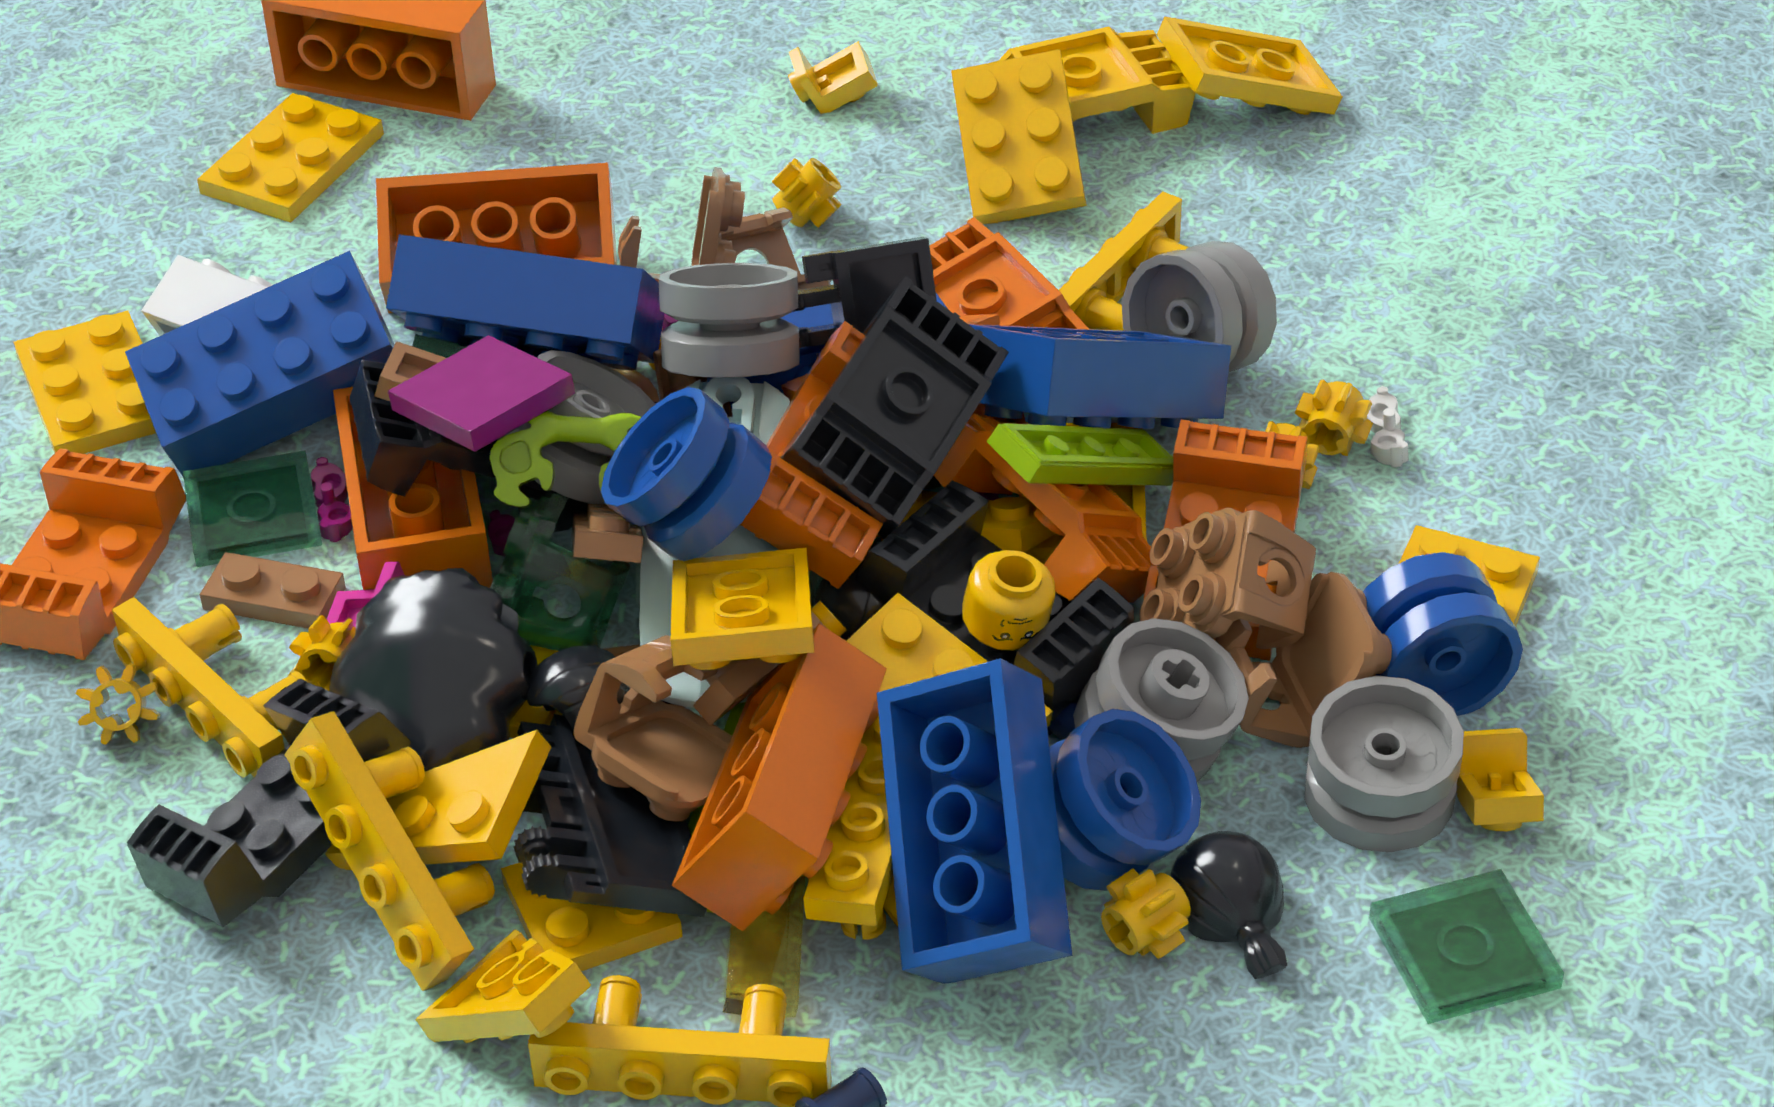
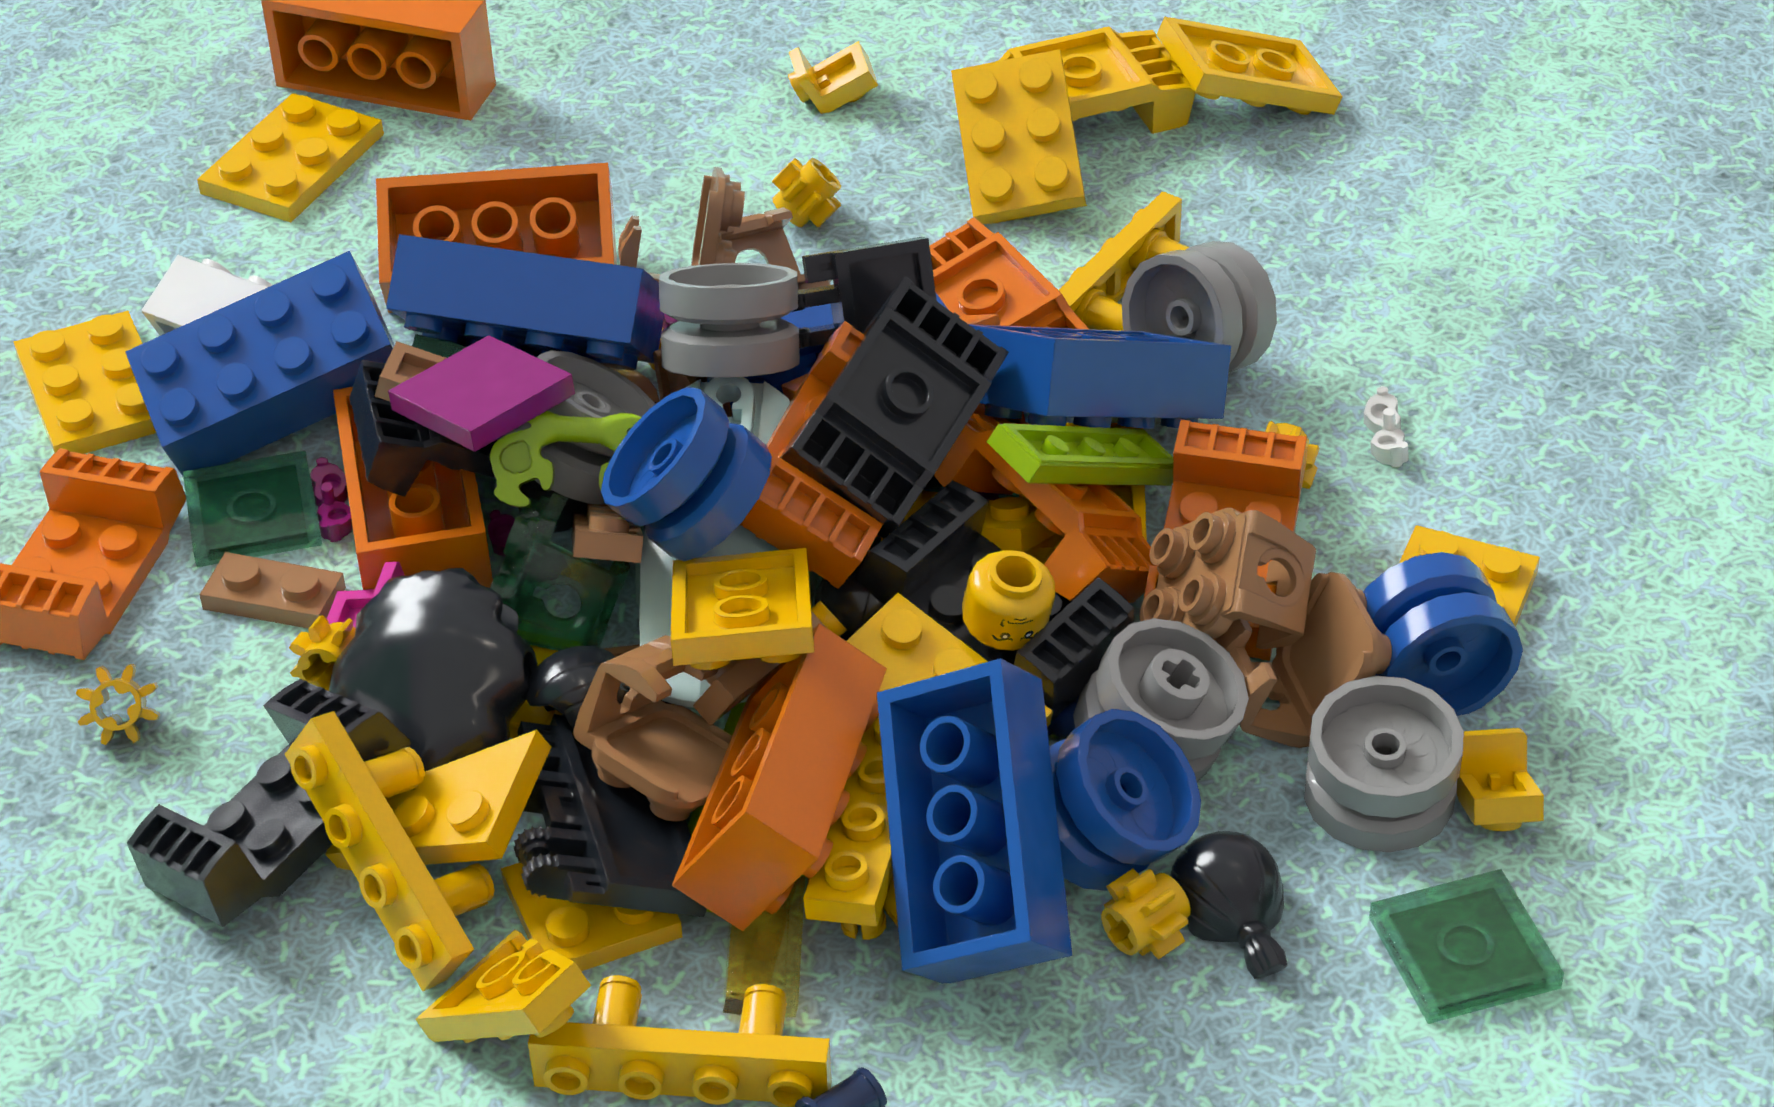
(211, 705): yellow plate -> none
(1334, 417): yellow gear -> none

